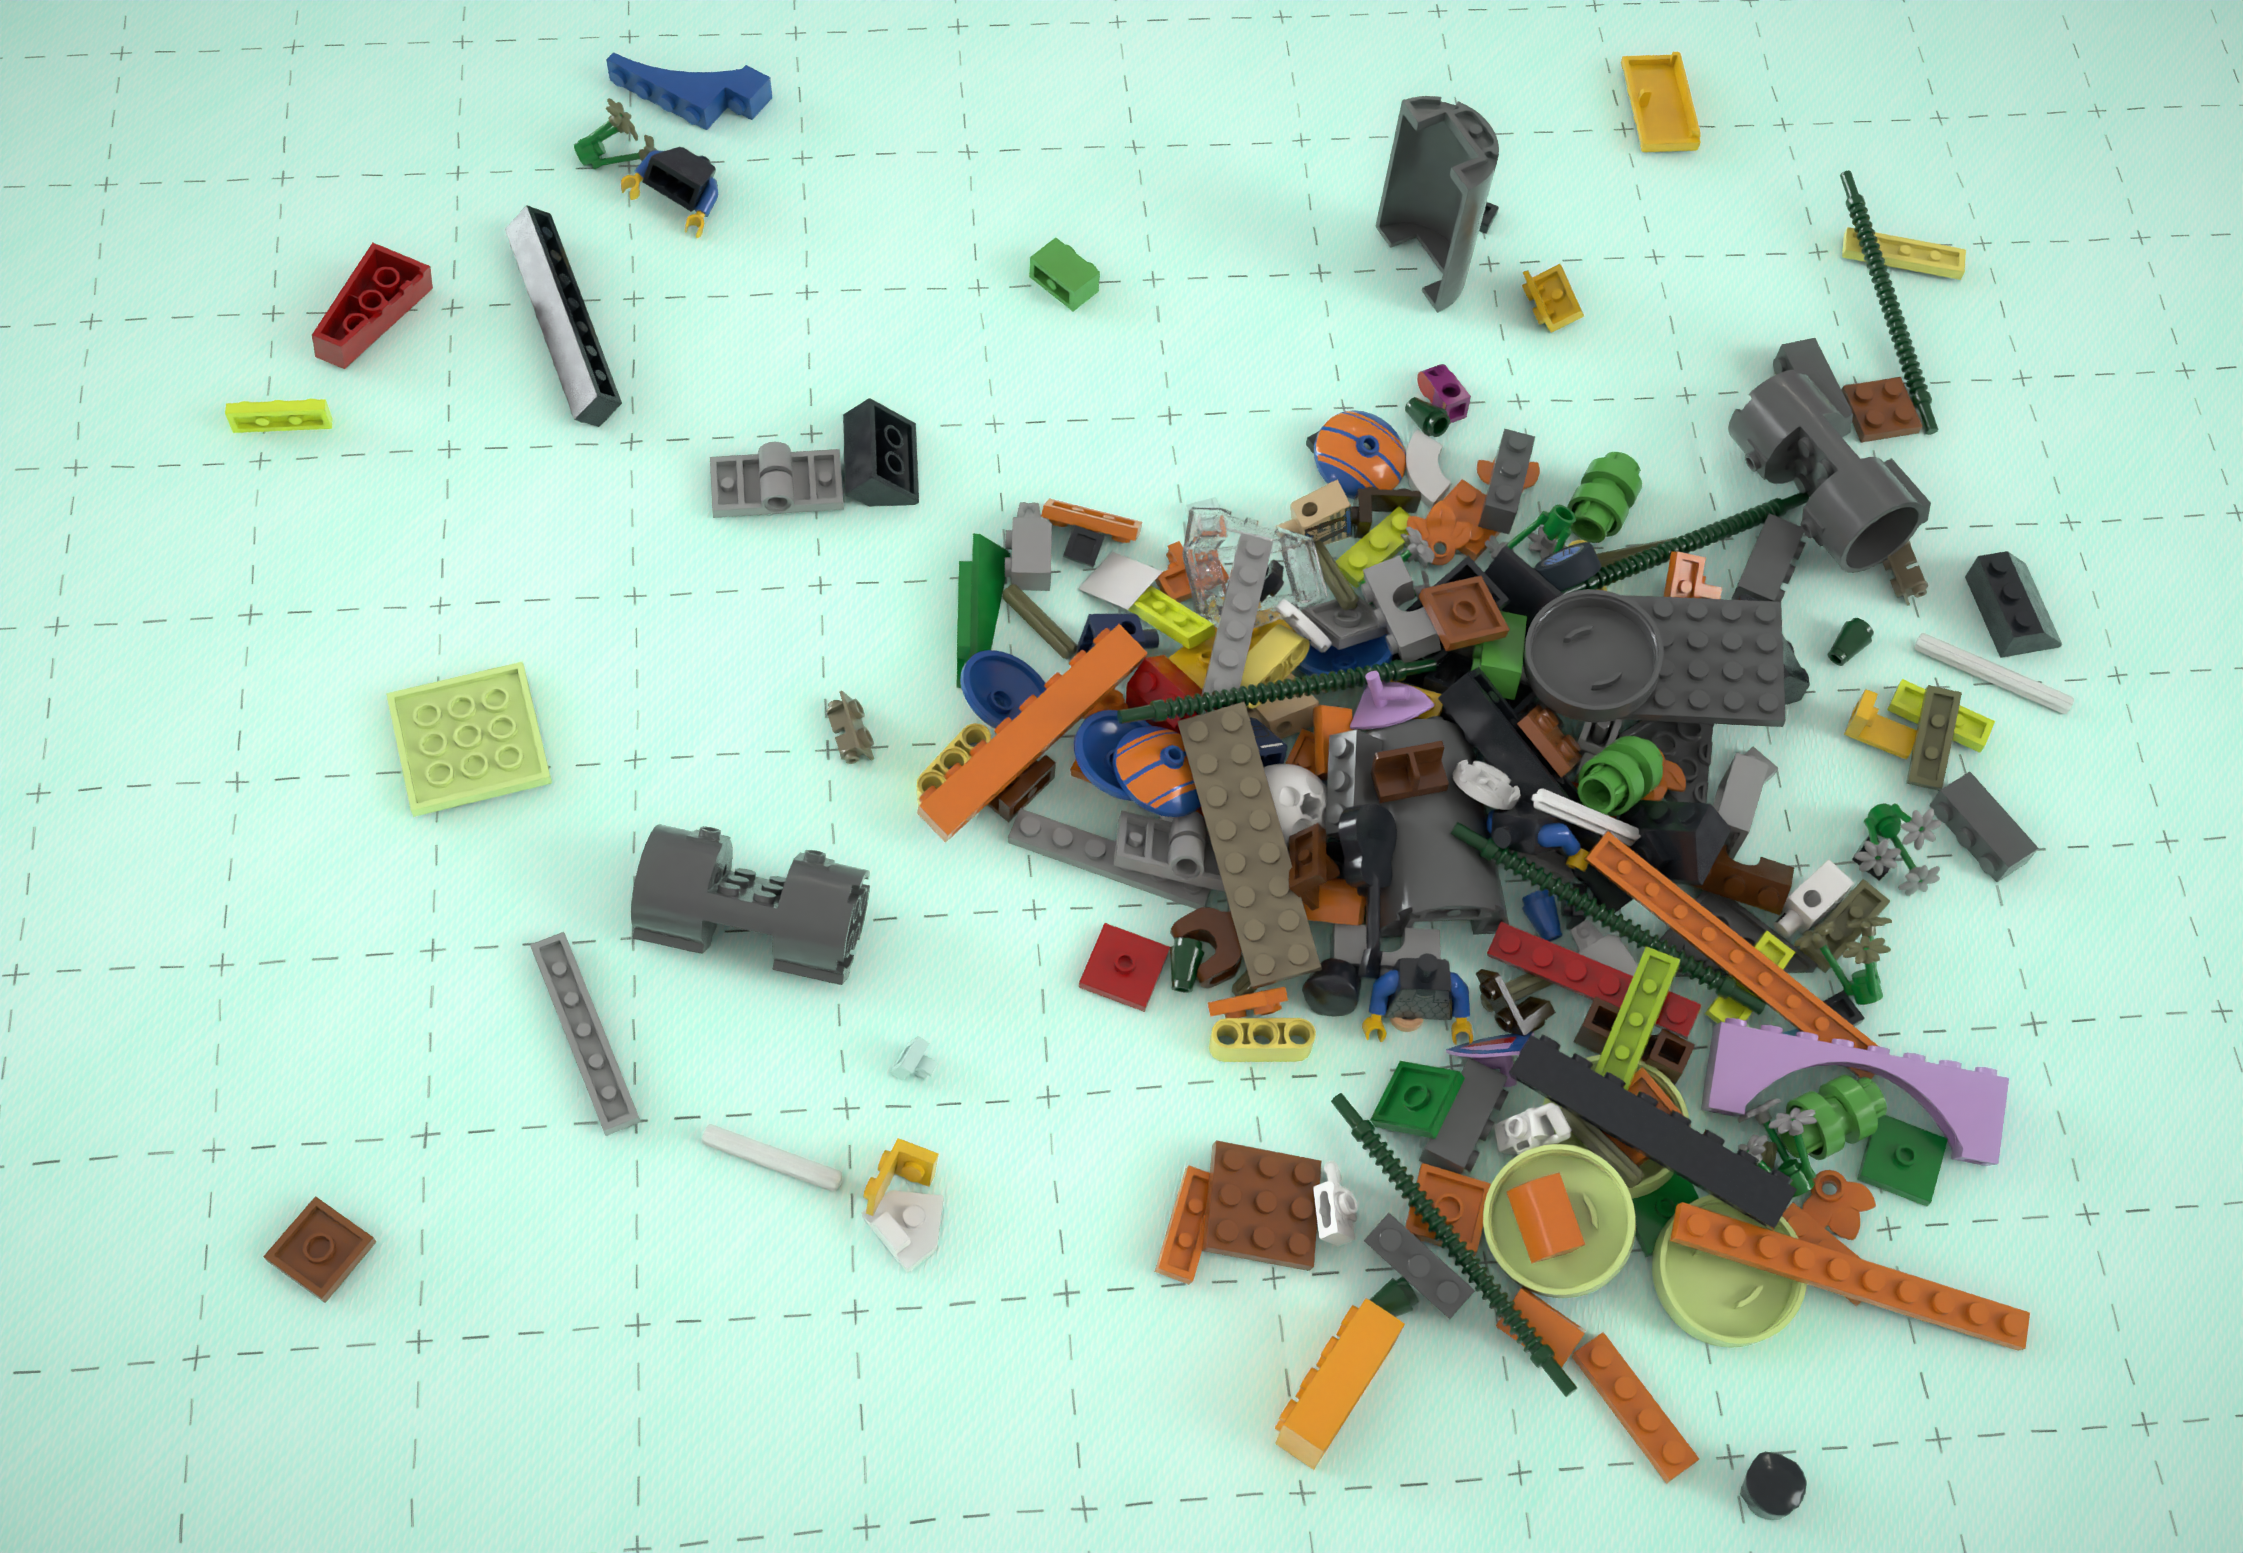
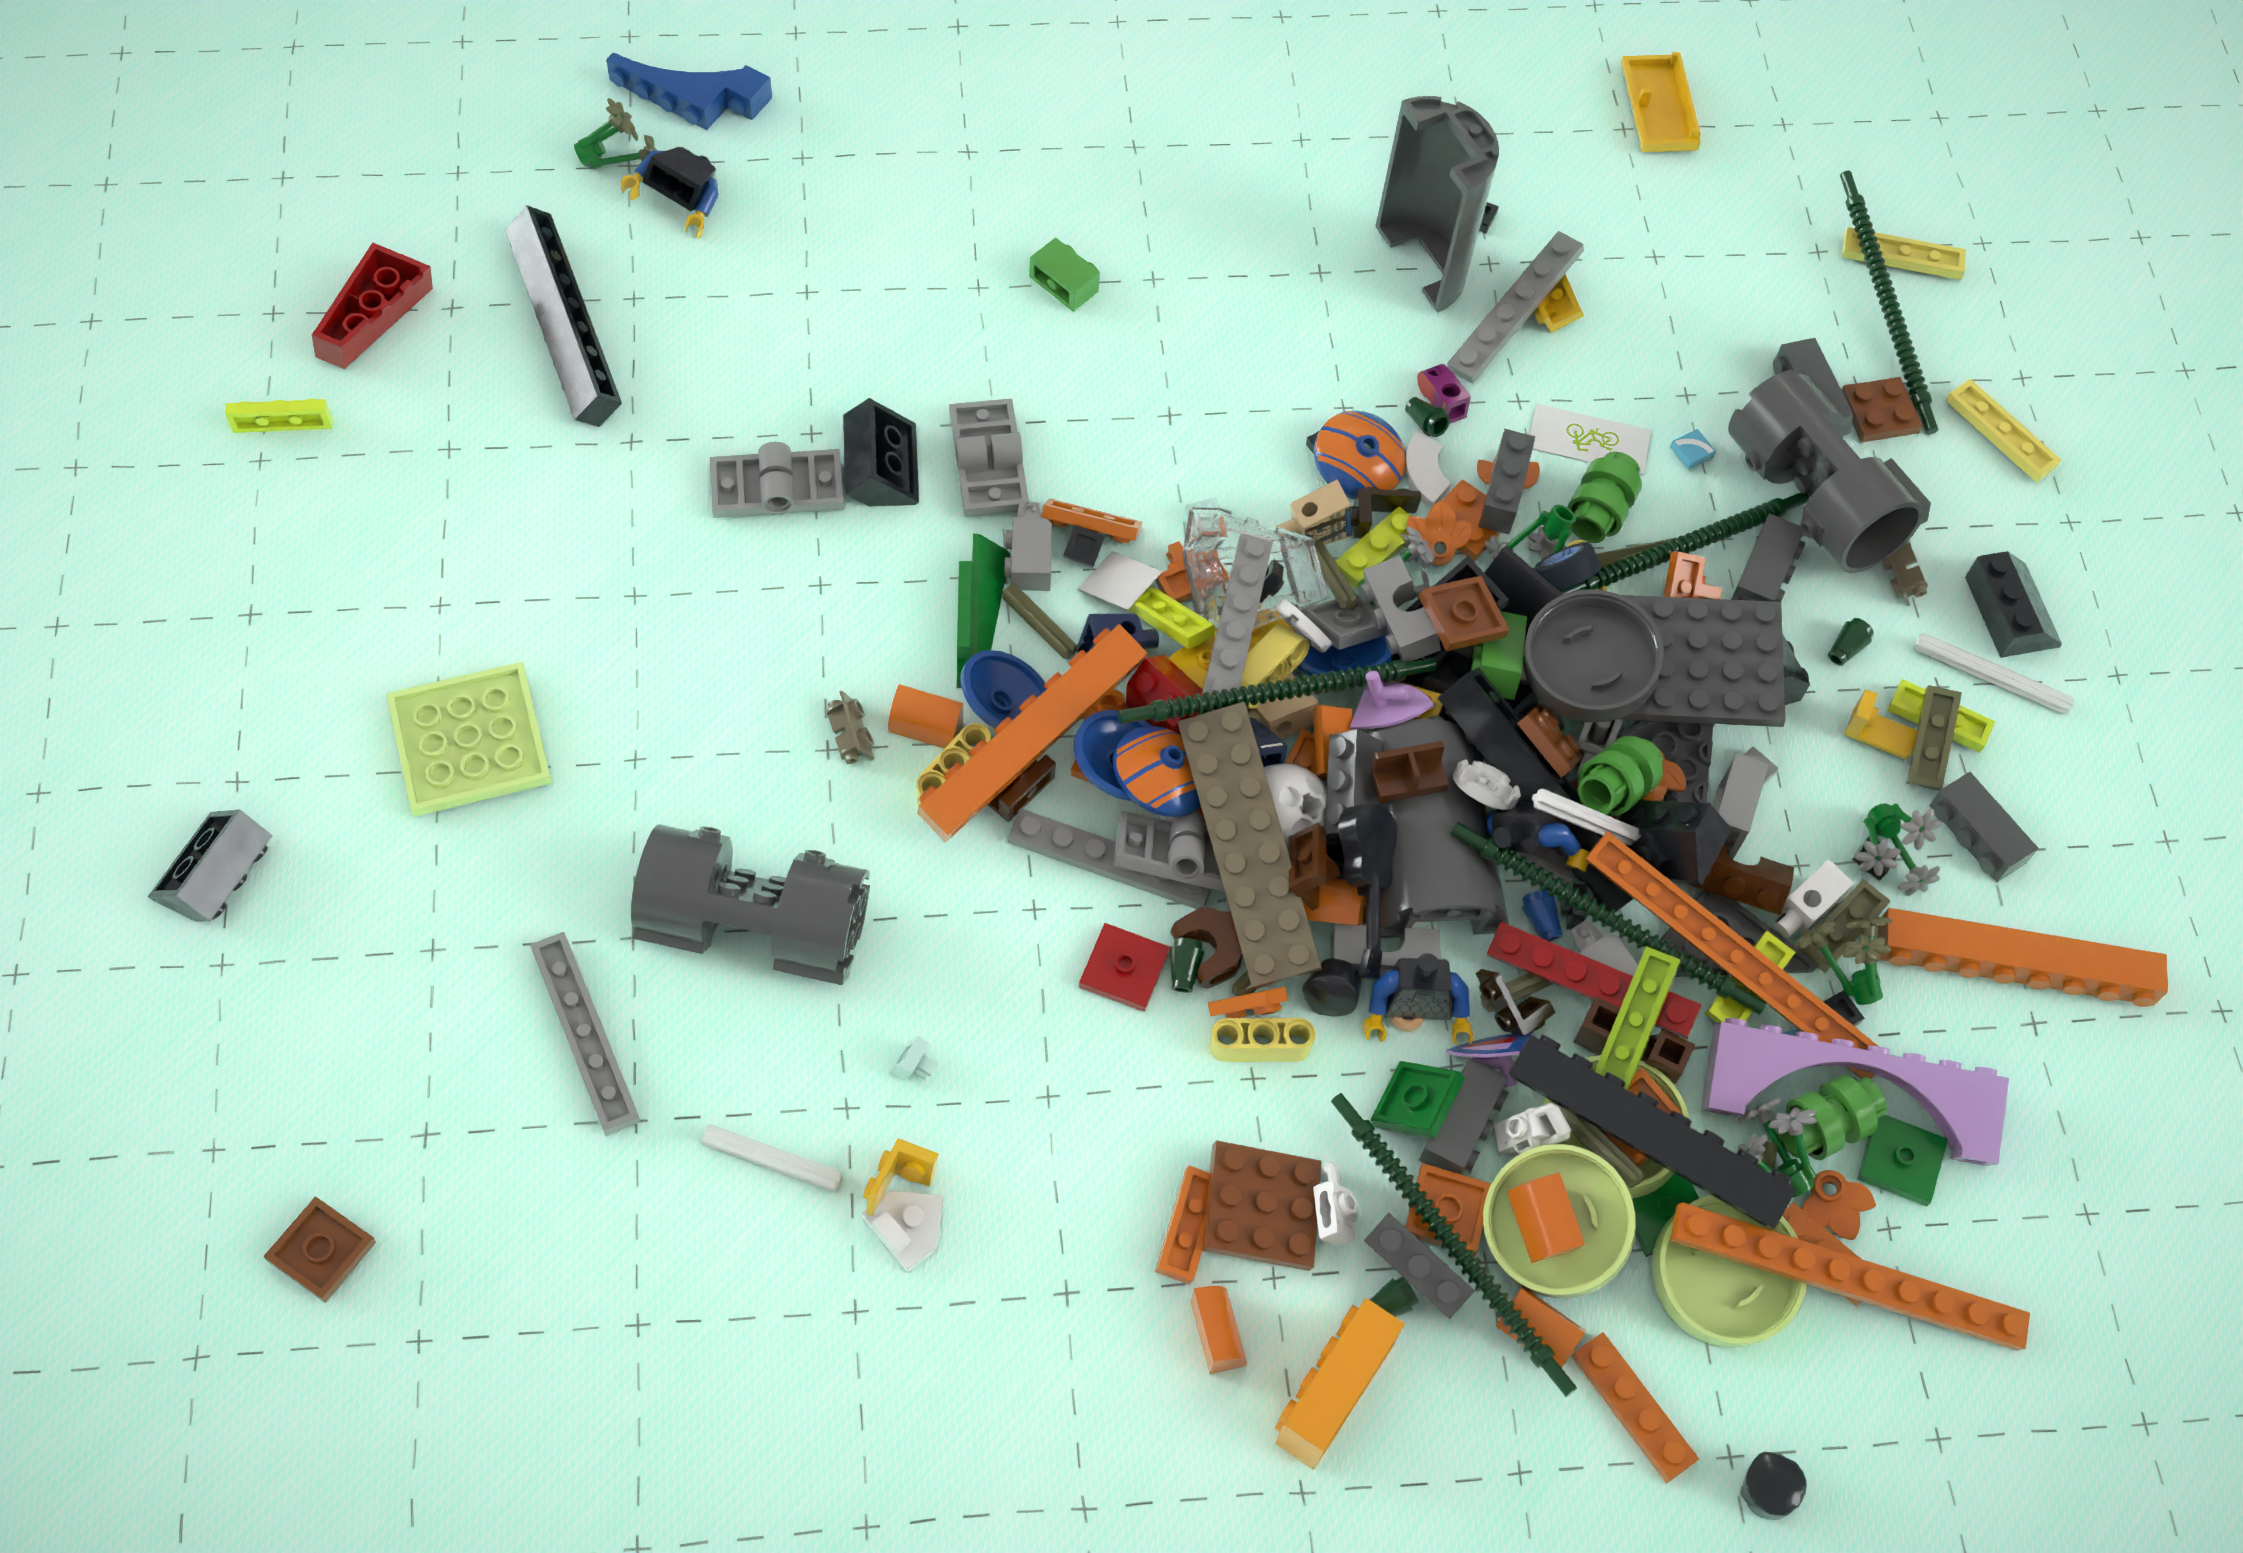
(212, 865): none -> slope
(925, 716): none -> orange brick
(988, 456): none -> light grey plate
(1217, 1329): none -> orange brick
(1515, 307): none -> light grey plate
(1587, 436): none -> white sticker
(1693, 449): none -> medium azure tile
(2003, 430): none -> light yellow plate
(2024, 957): none -> orange brick

